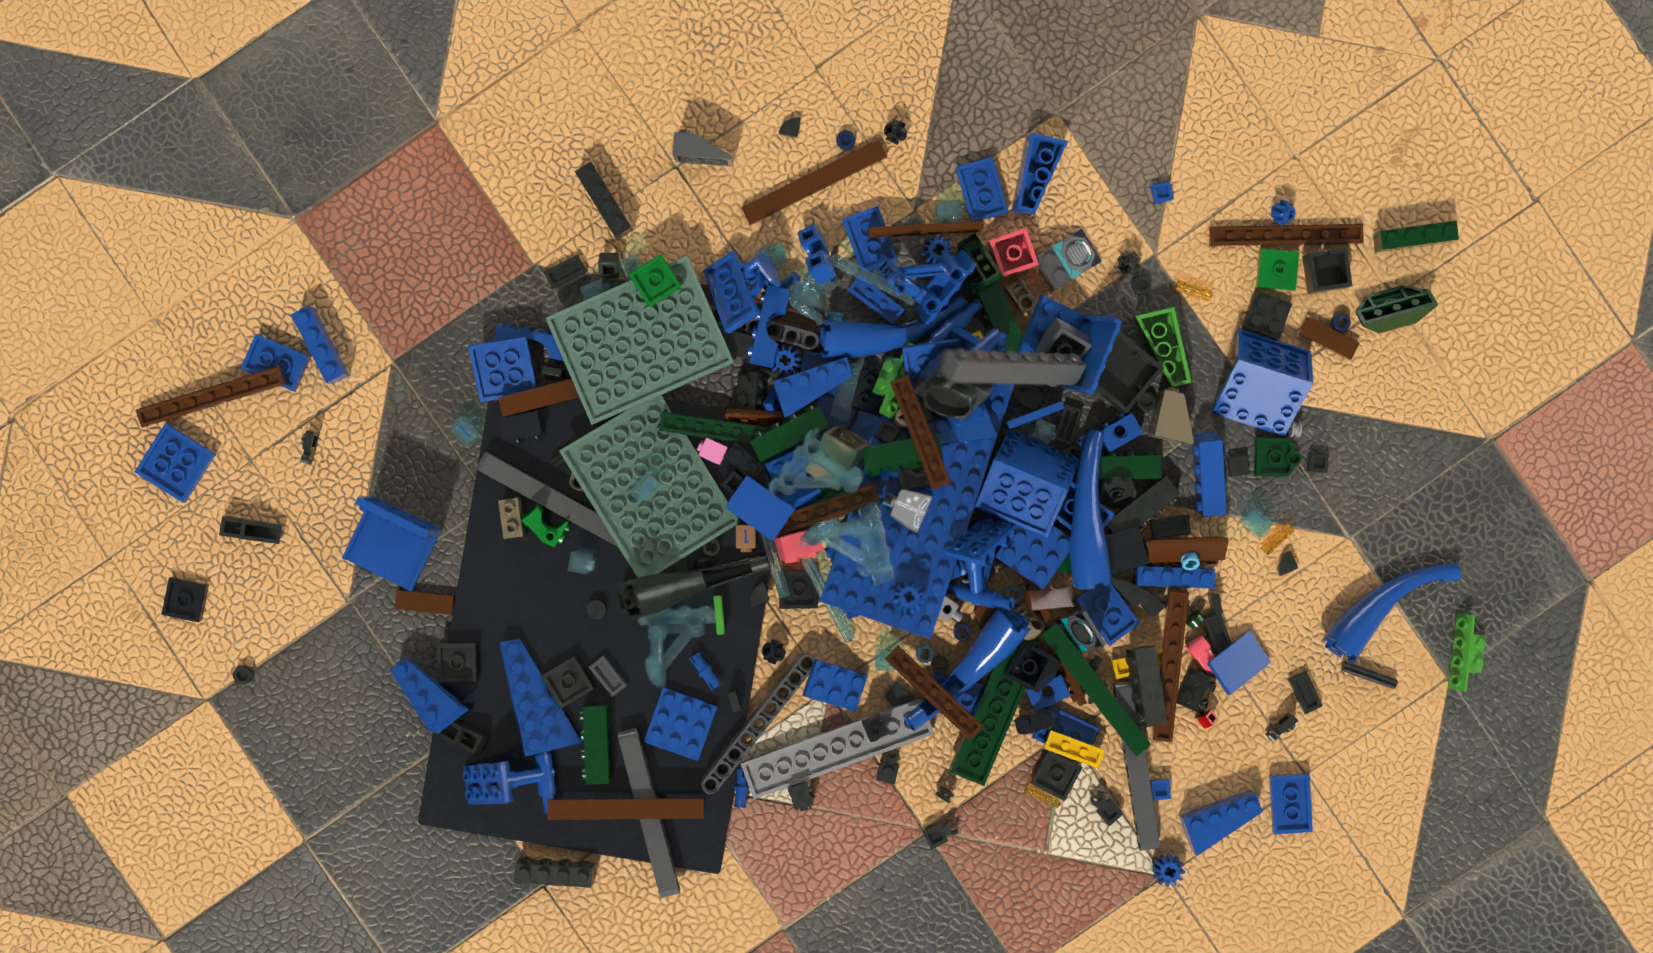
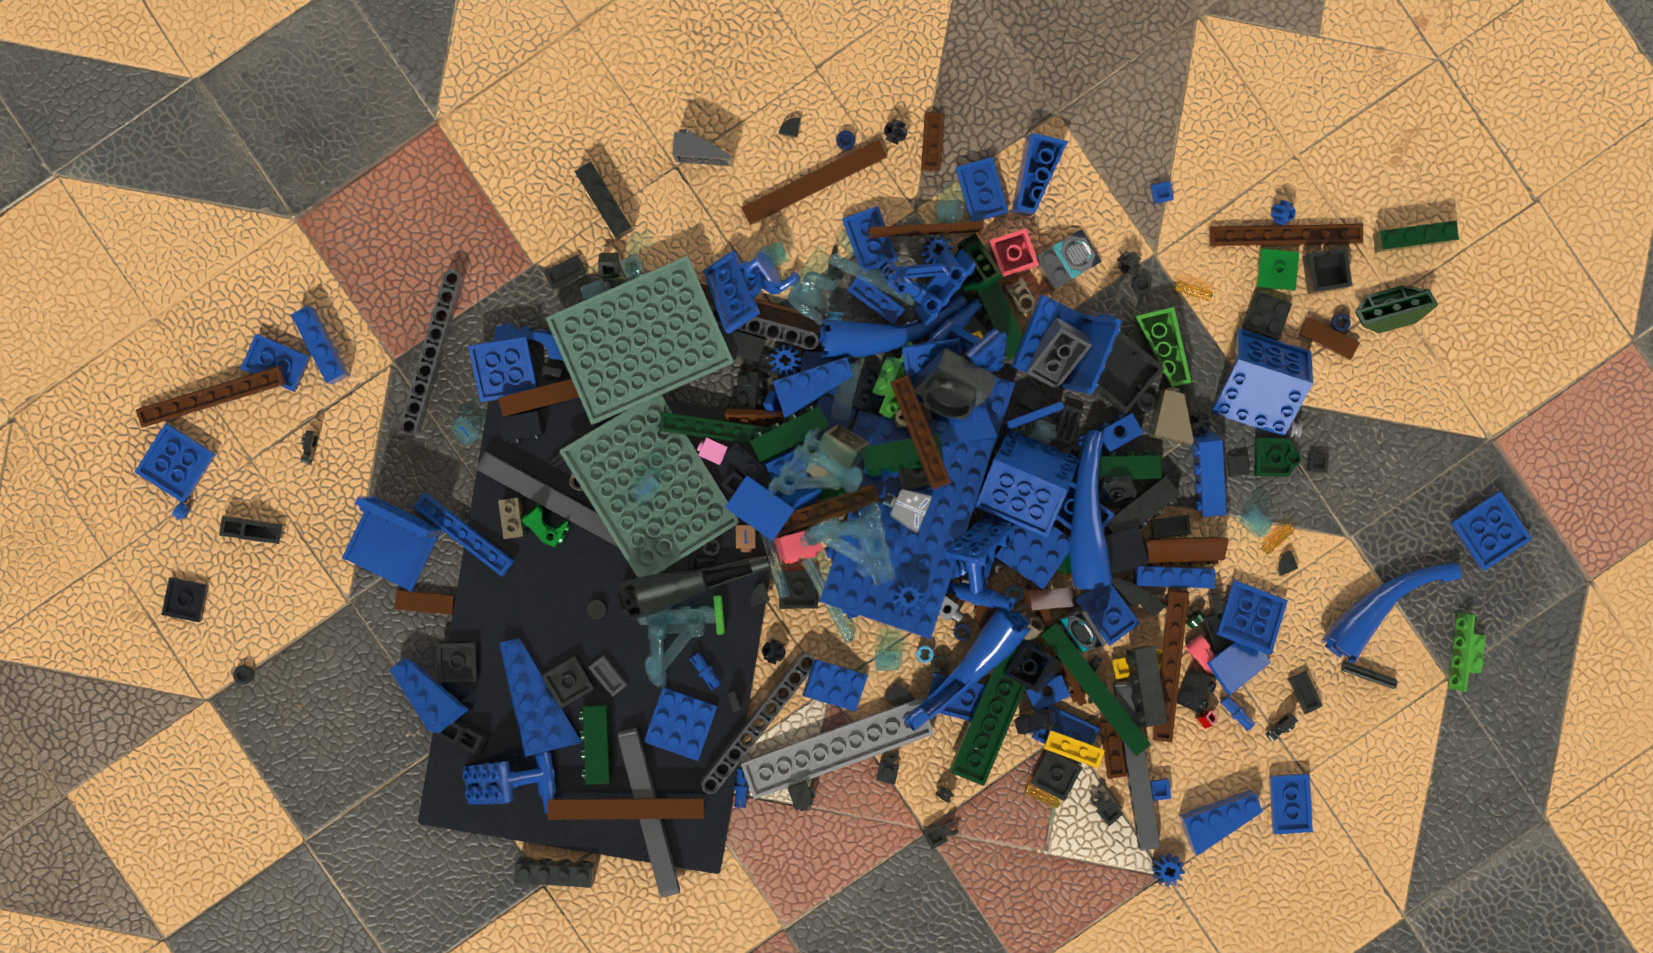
(181, 511): none -> blue plate
(434, 362): none -> dark grey beam
(463, 534): none -> blue tile
(581, 562): clear light blue brick -> none
(655, 280): green plate -> none
(774, 304): blue arch -> none
(818, 259): blue arch -> none
(874, 727): black brick -> none
(887, 432): pearl dark grey tile -> none
(932, 141): none -> reddish brown tile
(934, 692): reddish brown tile -> none
(1013, 367): dark grey brick -> none
(1113, 752): none -> reddish brown tile
(1188, 557): medium azure bush -> none
(1200, 423): none -> pearl dark grey gear
(1237, 712): none -> blue pin
(1251, 617): none -> blue plate
(1490, 530): none -> blue plate

